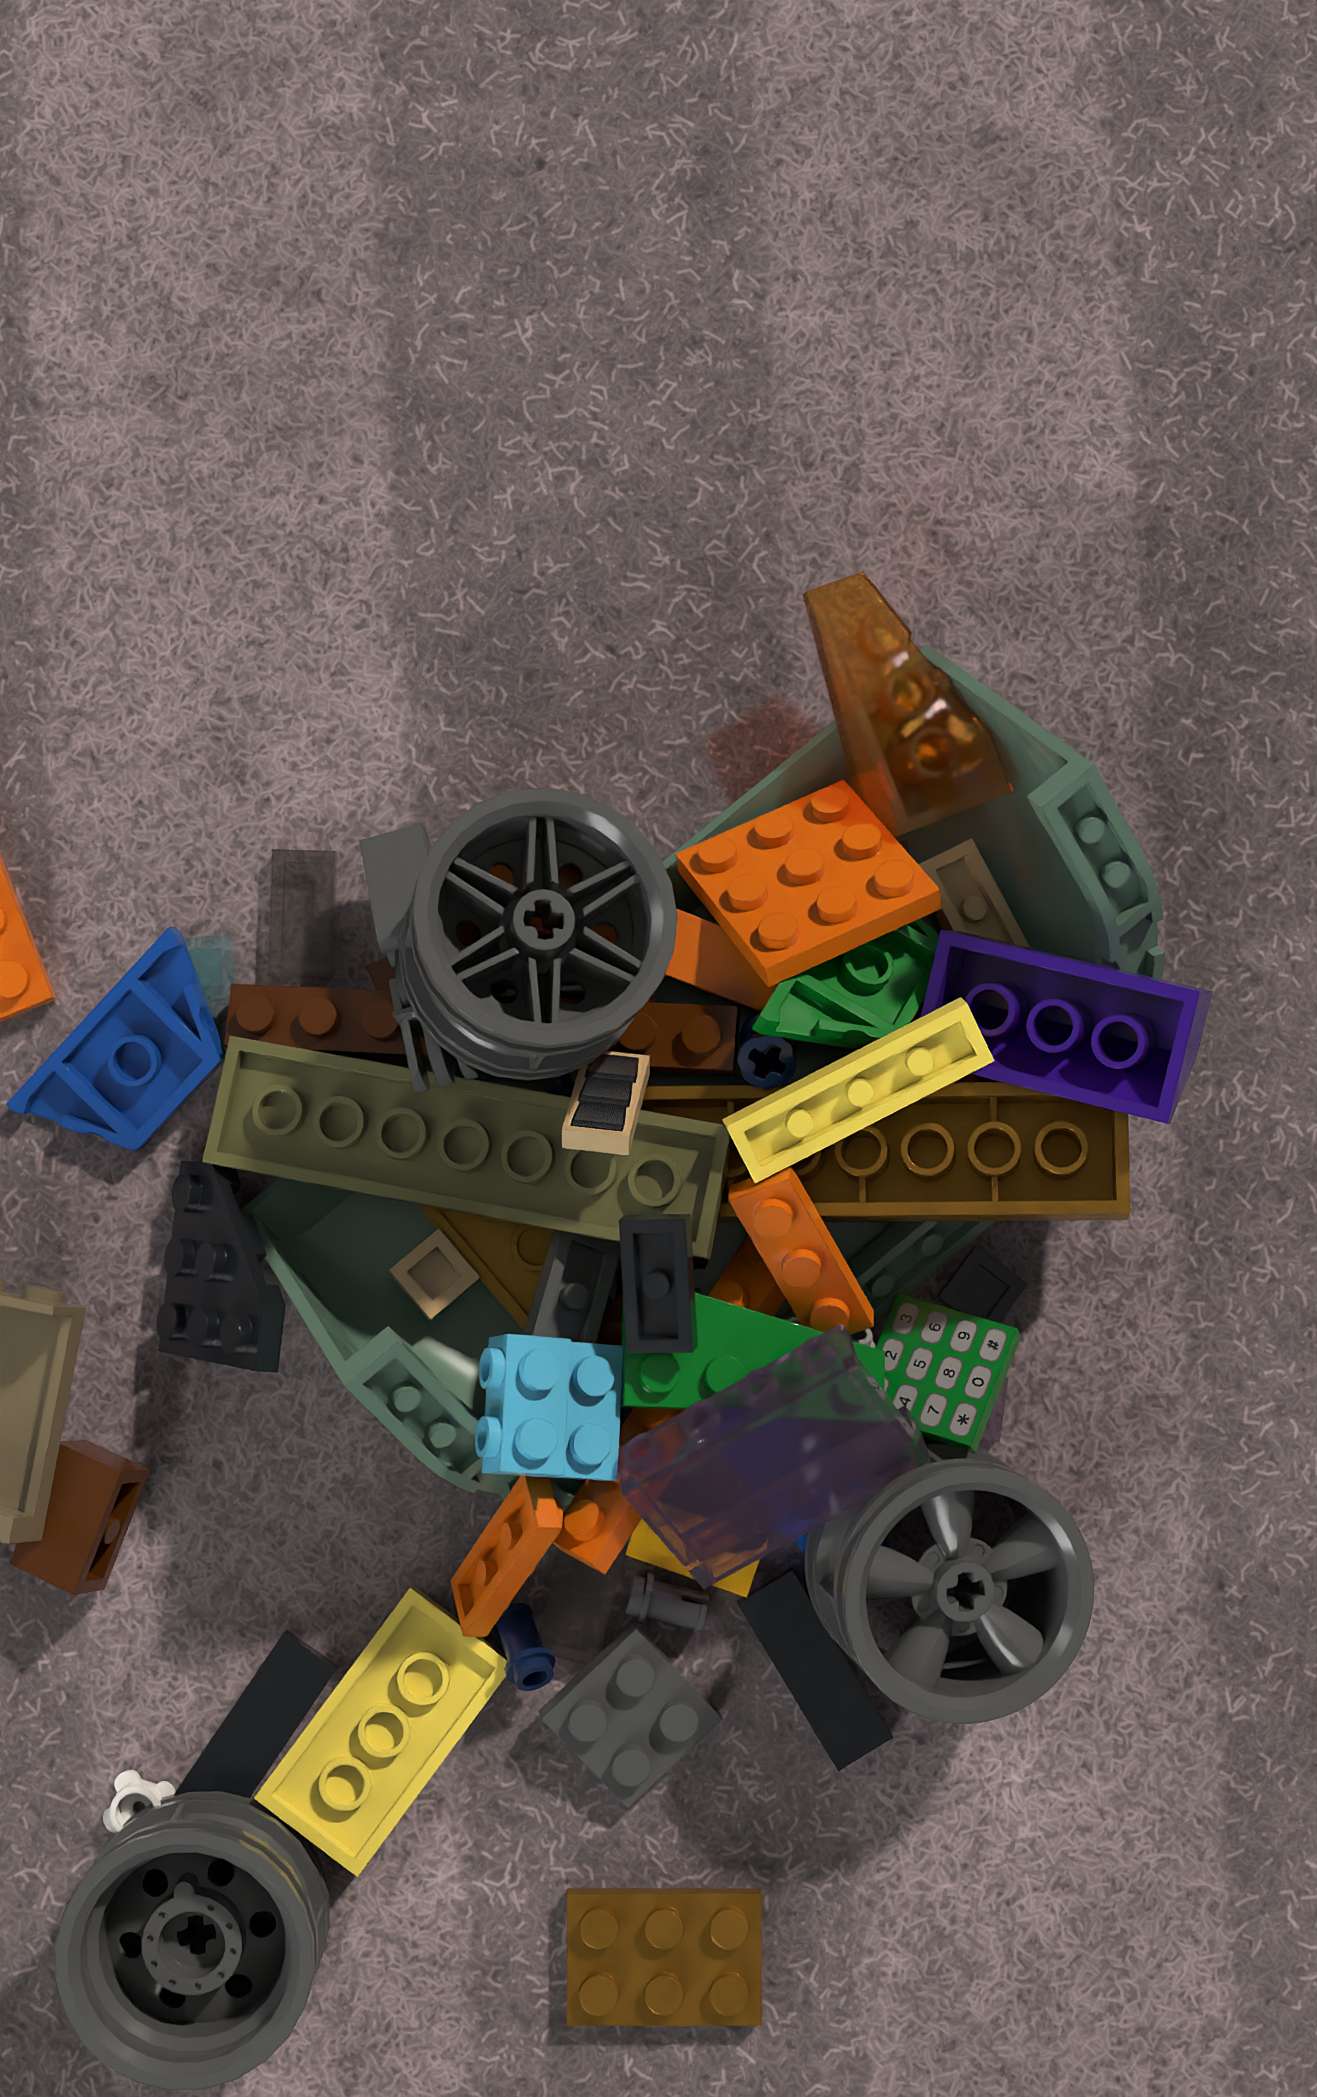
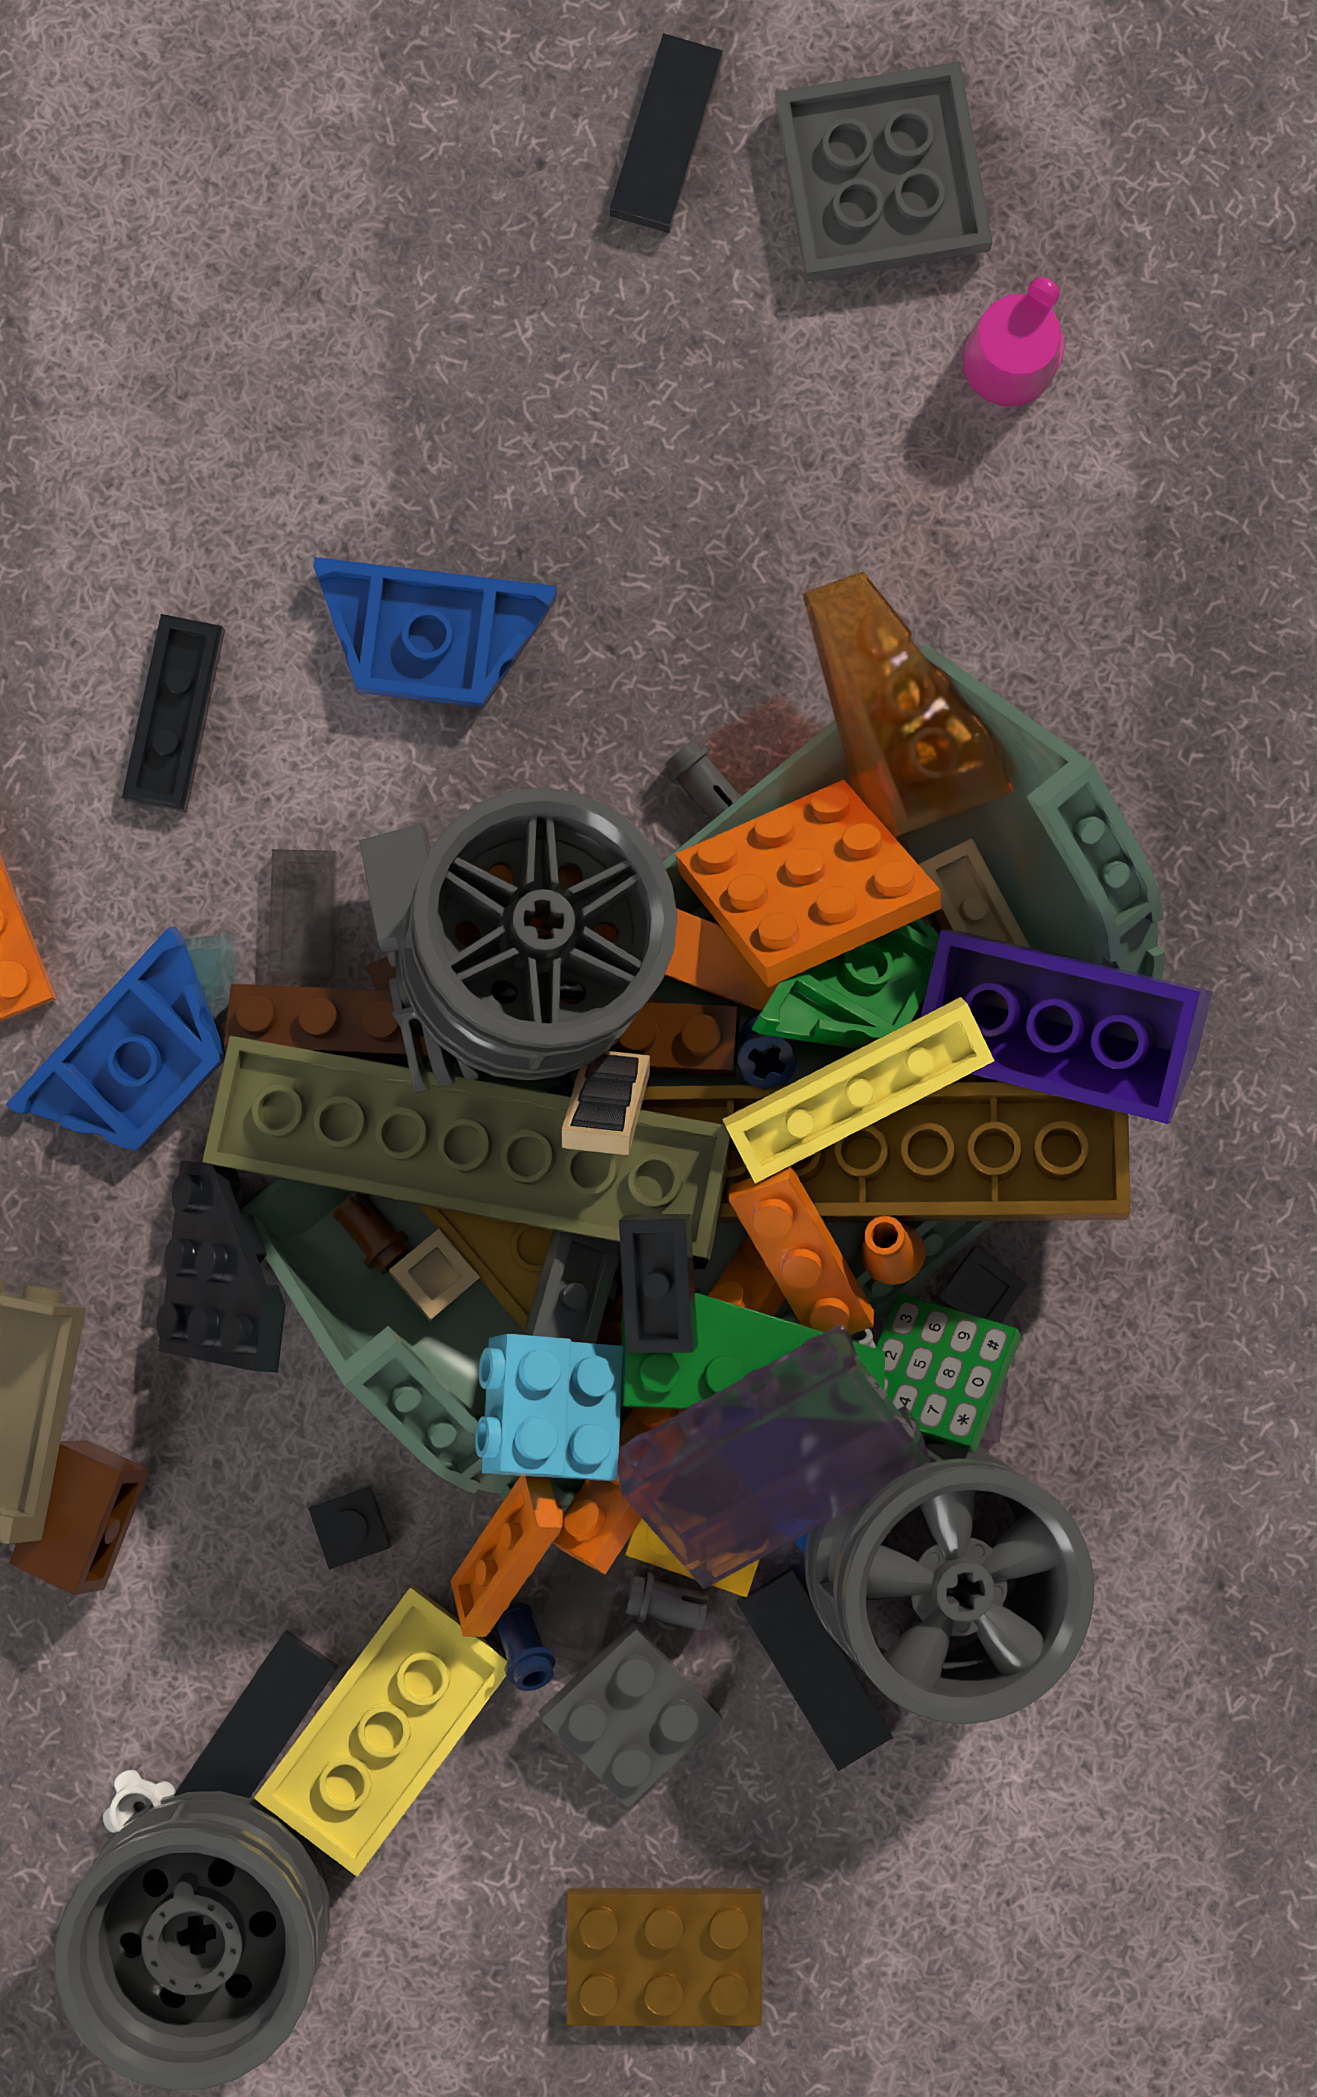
(173, 713): none -> black tile
(350, 1527): none -> black plate
(372, 1233): none -> reddish brown pin
(429, 630): none -> blue wing
(666, 133): none -> black tile
(702, 779): none -> dark grey pin
(883, 171): none -> dark grey plate
(895, 1263): none -> orange cone
(1015, 346): none -> dark pink hat

